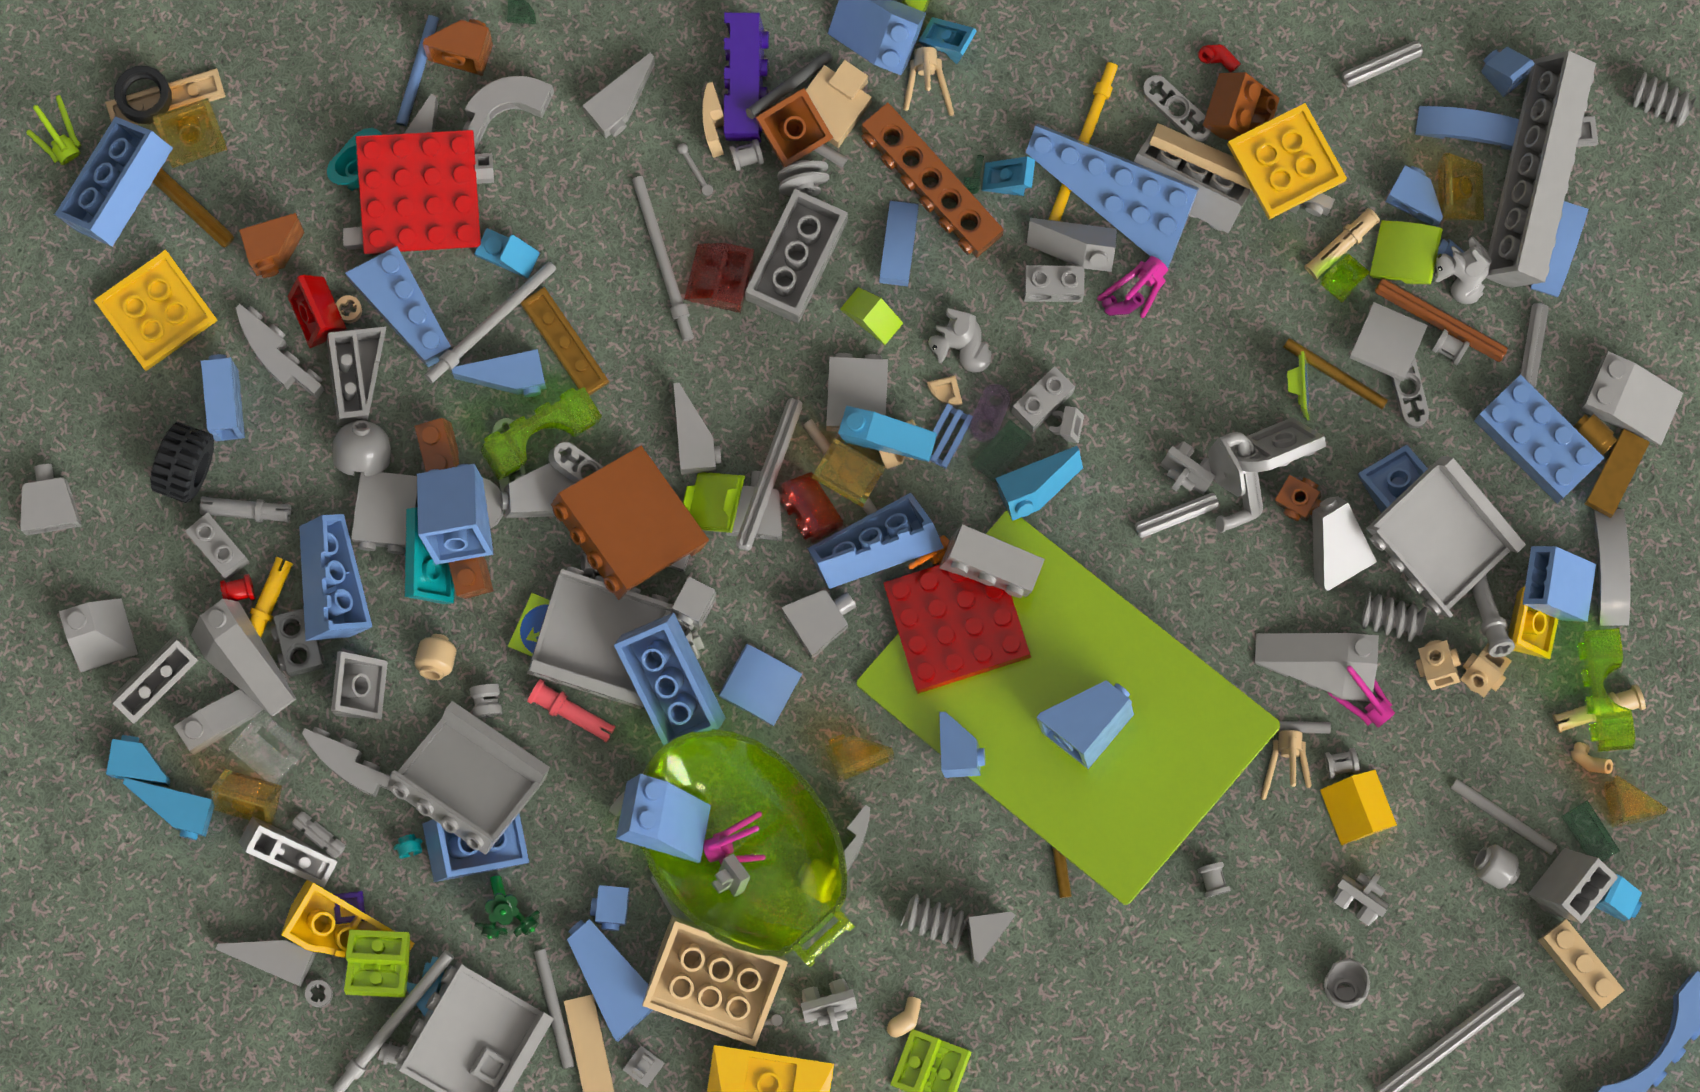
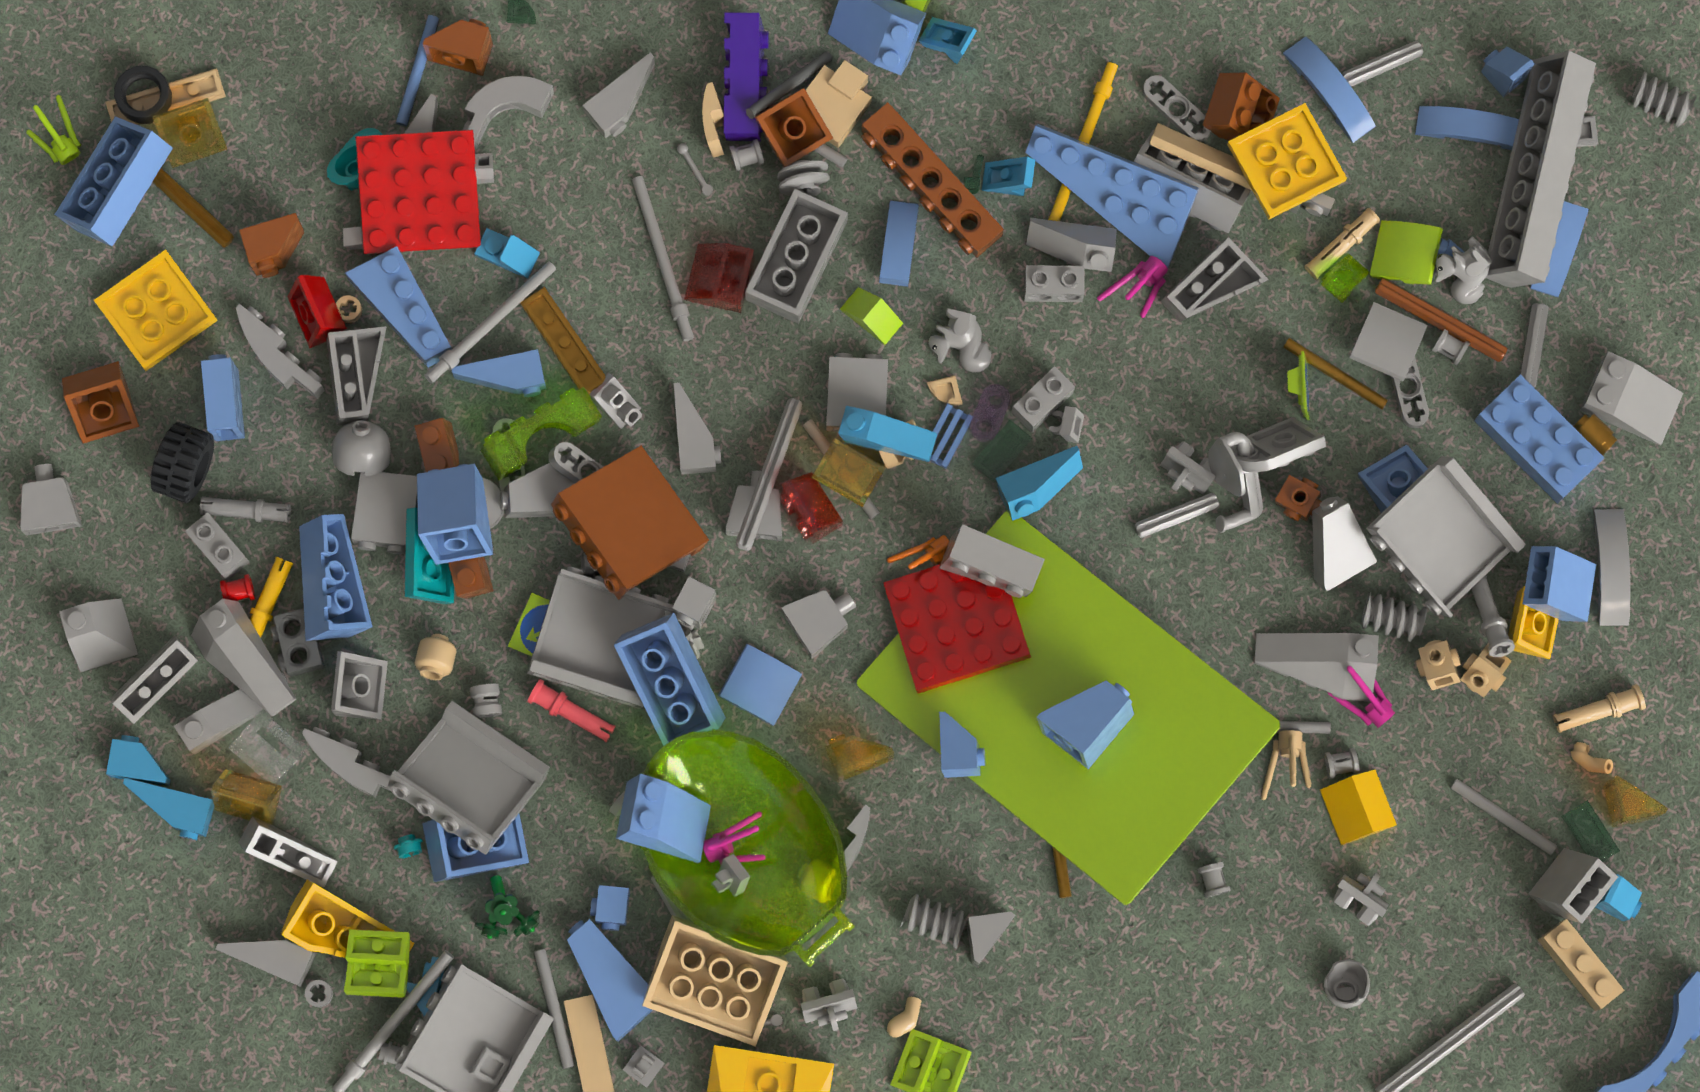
(99, 402): none -> dark orange slope
(318, 835): light grey axle -> none
(355, 899): dark purple tile -> none
(616, 402): none -> light grey hips
(714, 500): lime piece -> none
(876, 543): medium blue wedge -> none
(926, 63): tan plant -> none
(1124, 307): magenta arm -> none
(1214, 280): none -> light grey wedge
(1218, 54): red arm -> none
(1331, 88): none -> medium blue slope
(1416, 196): medium blue slope -> none
(1460, 188): clear yellow slope -> none
(1497, 866): light grey head -> none
(1611, 722): clear neon green arch -> none
(1617, 473): pearl gold tile -> none

